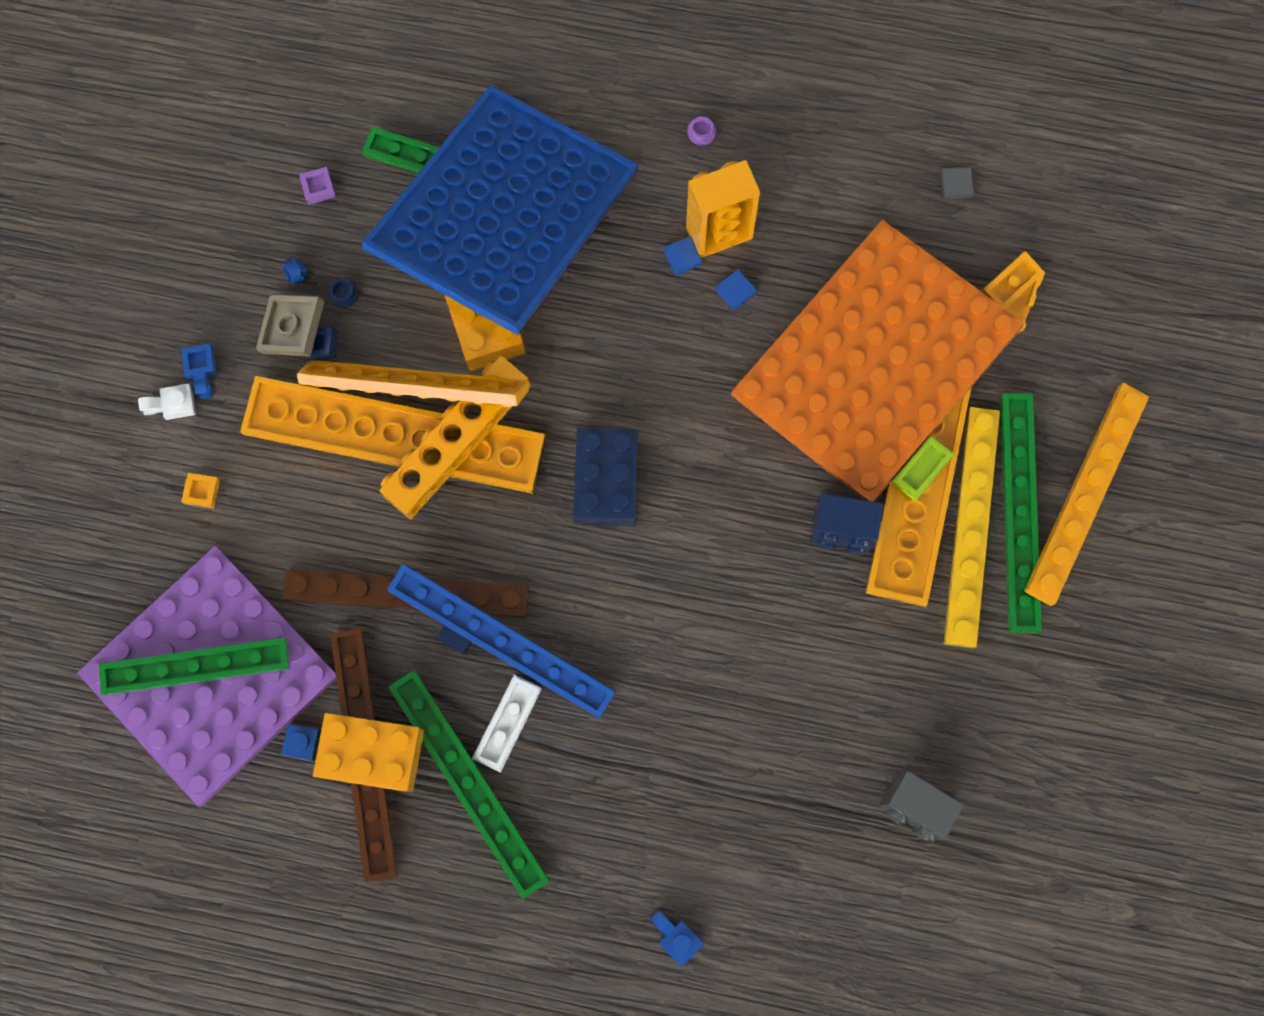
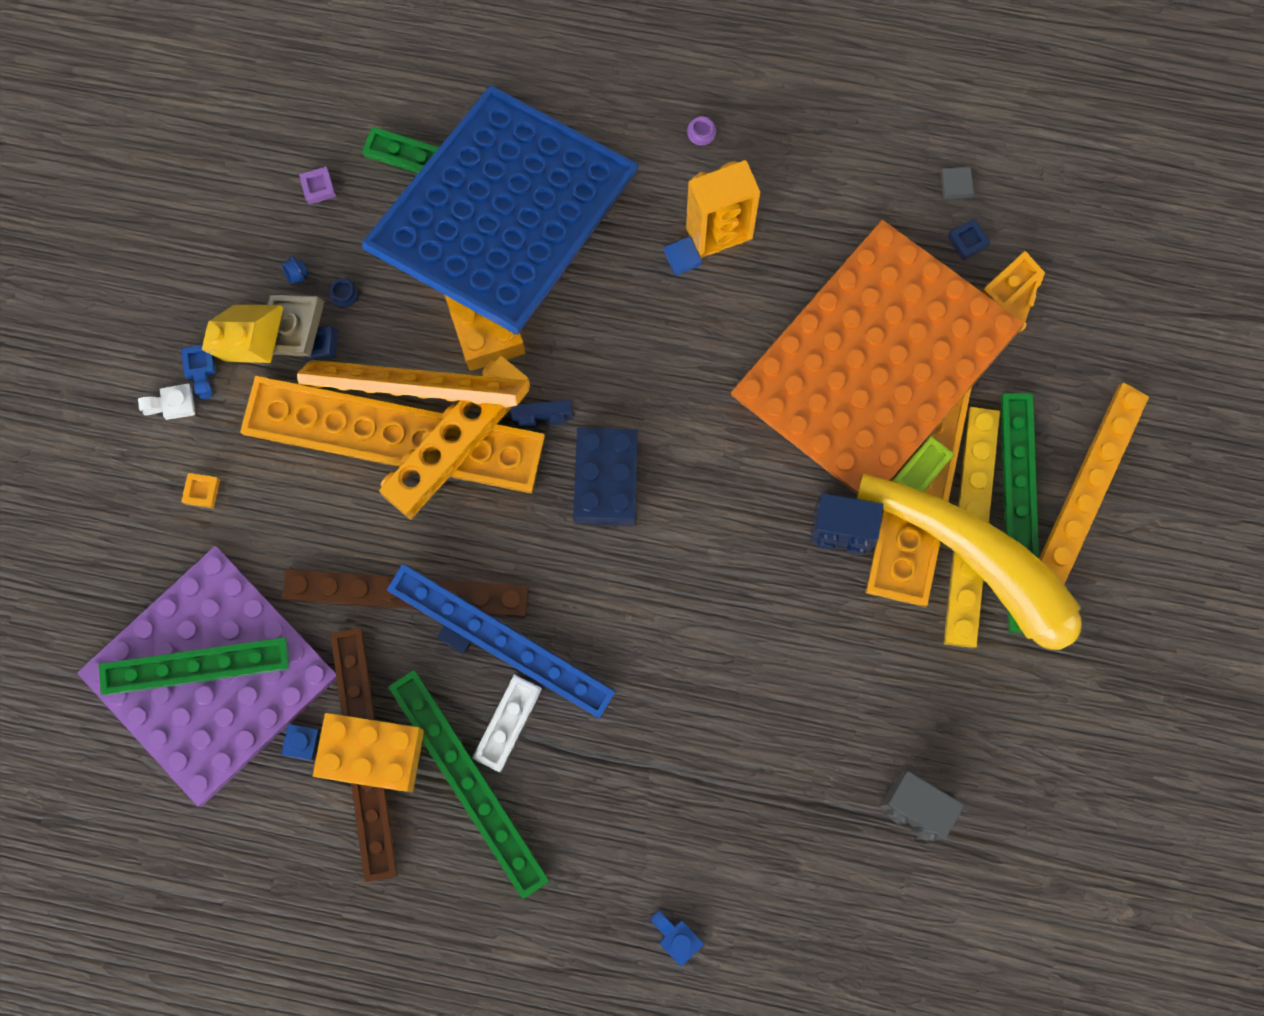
(244, 333): none -> yellow slope
(553, 412): none -> dark blue plate
(735, 290): blue tile -> none
(969, 239): none -> dark blue plate
(1017, 577): none -> yellow animal

